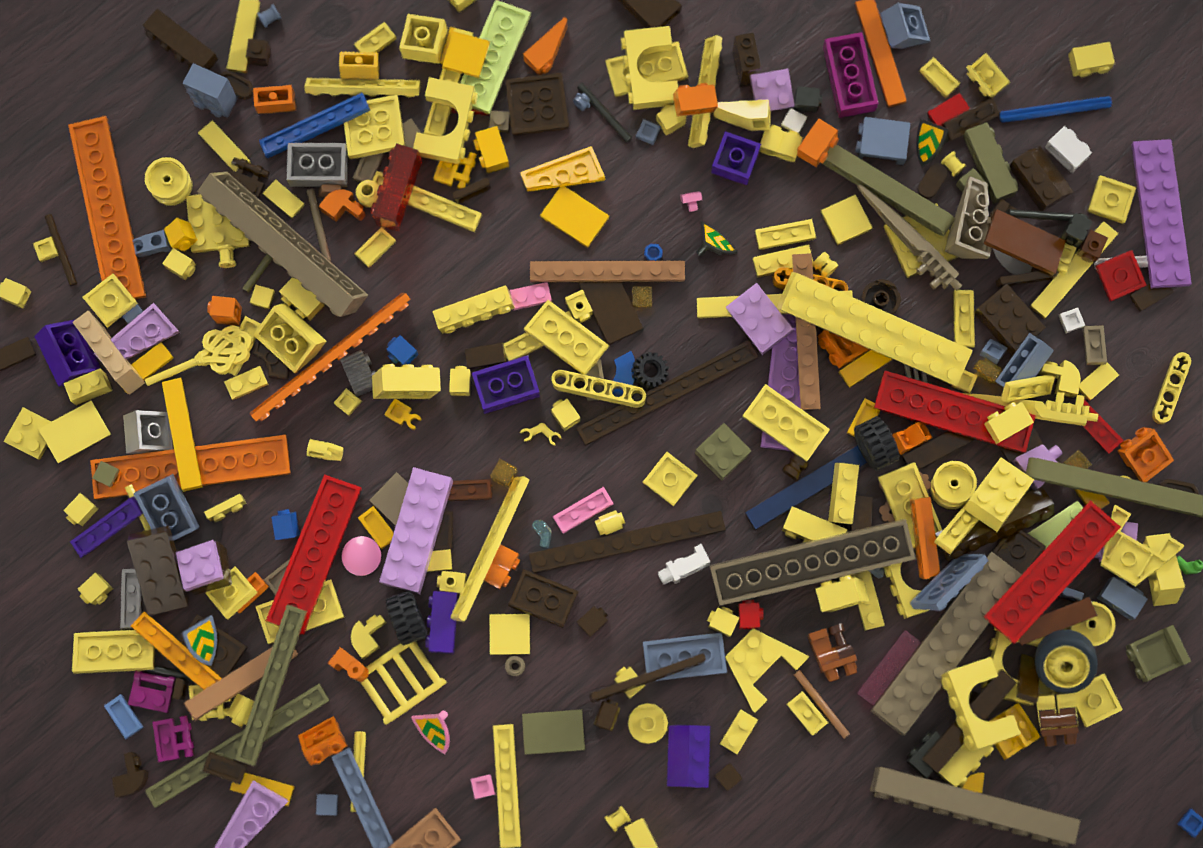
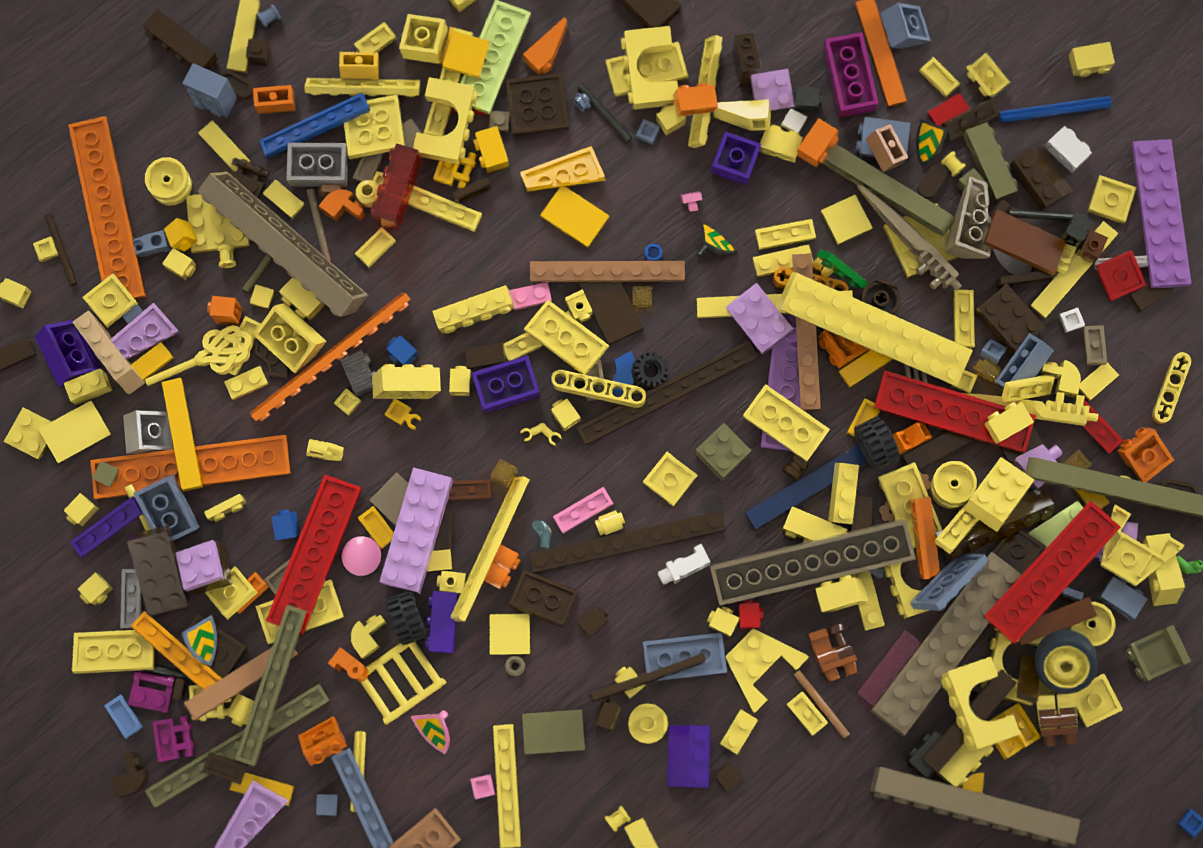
(841, 270): none -> green plate
(886, 148): none -> medium nougat brick

